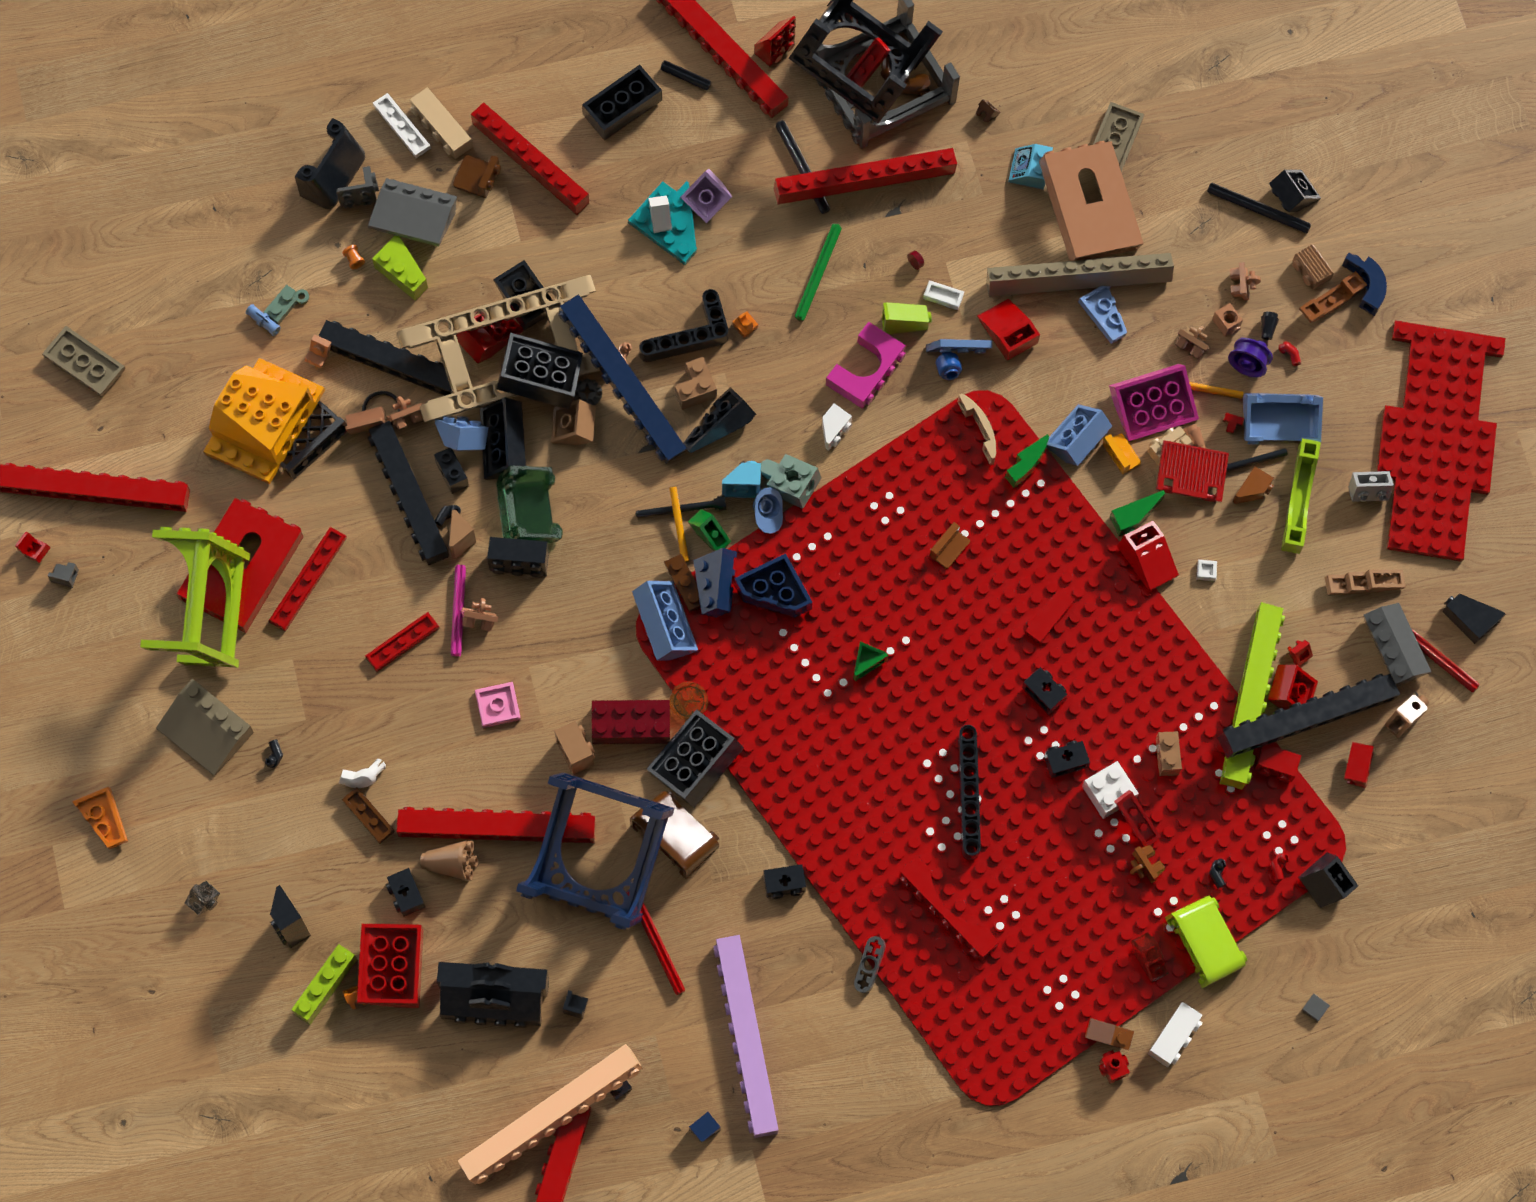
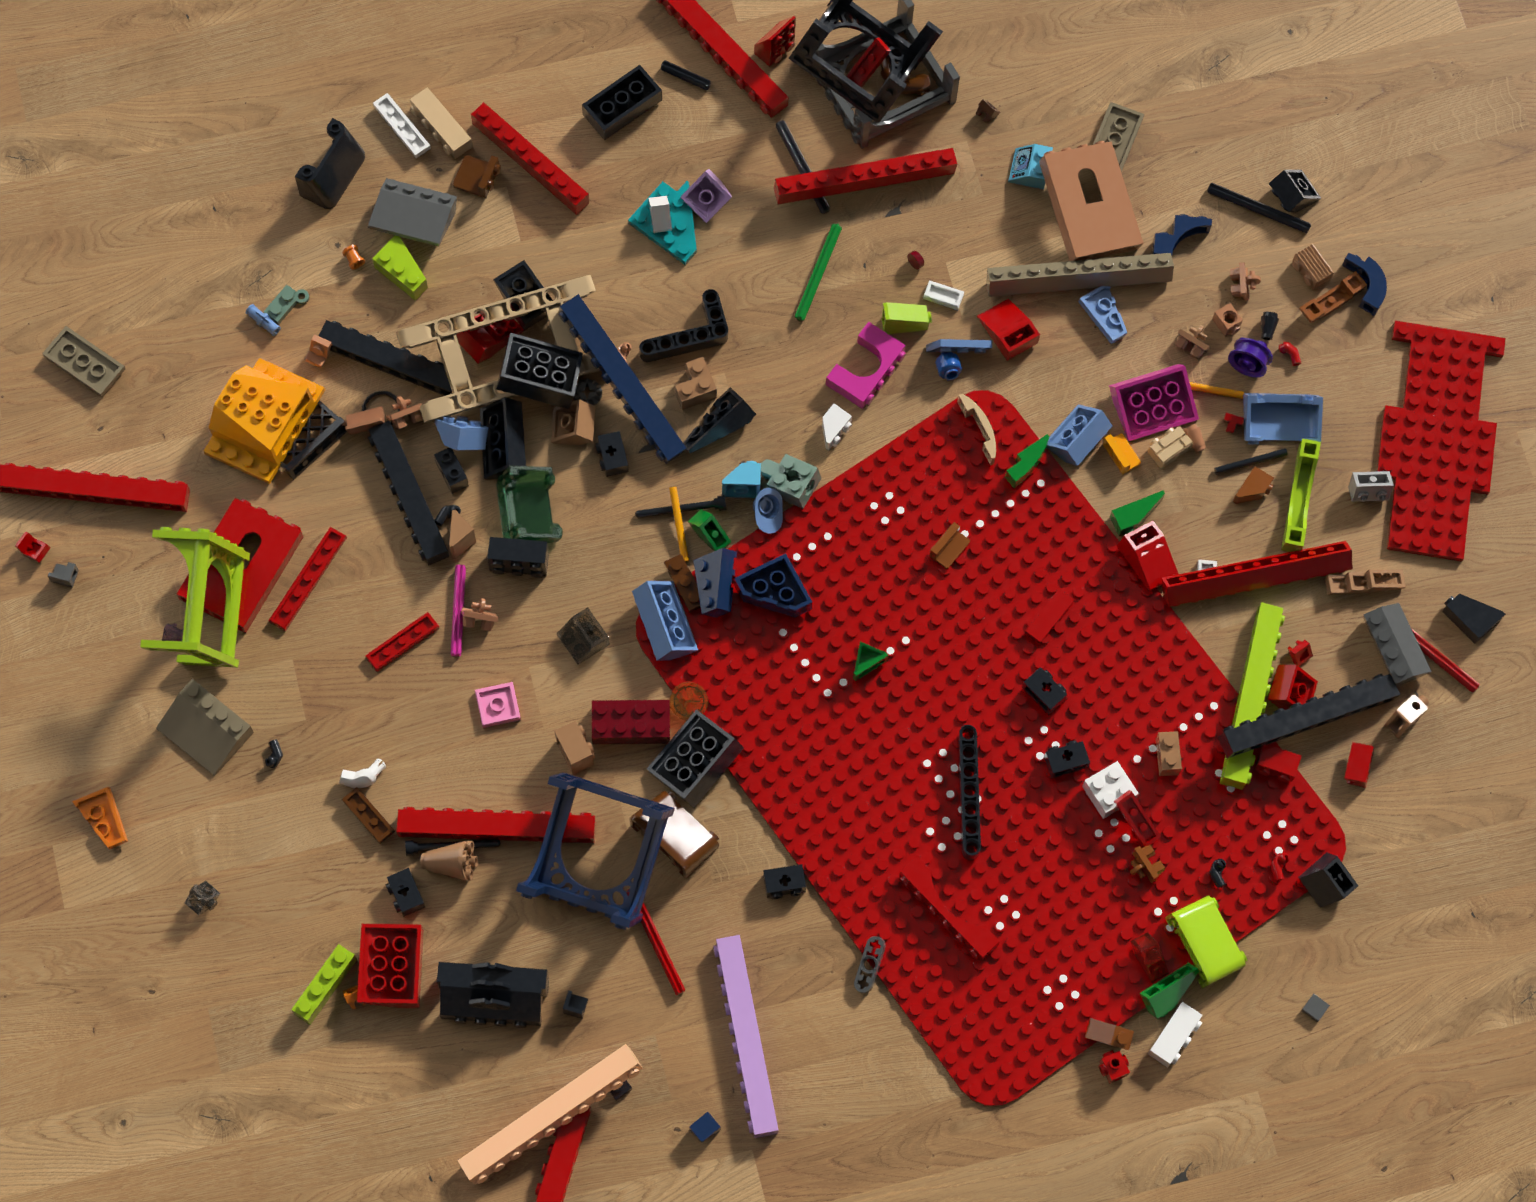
(172, 633): none -> tile
(287, 920): black slope -> none
(359, 194): dark grey bracket -> none
(413, 847): none -> black piece
(583, 636): none -> clear smoke slope
(614, 464): none -> black brick
(745, 324): orange tile -> none
(1167, 992): none -> green slope
(1182, 228): none -> dark blue arch
(1192, 471): red window -> none
(1257, 573): none -> red brick

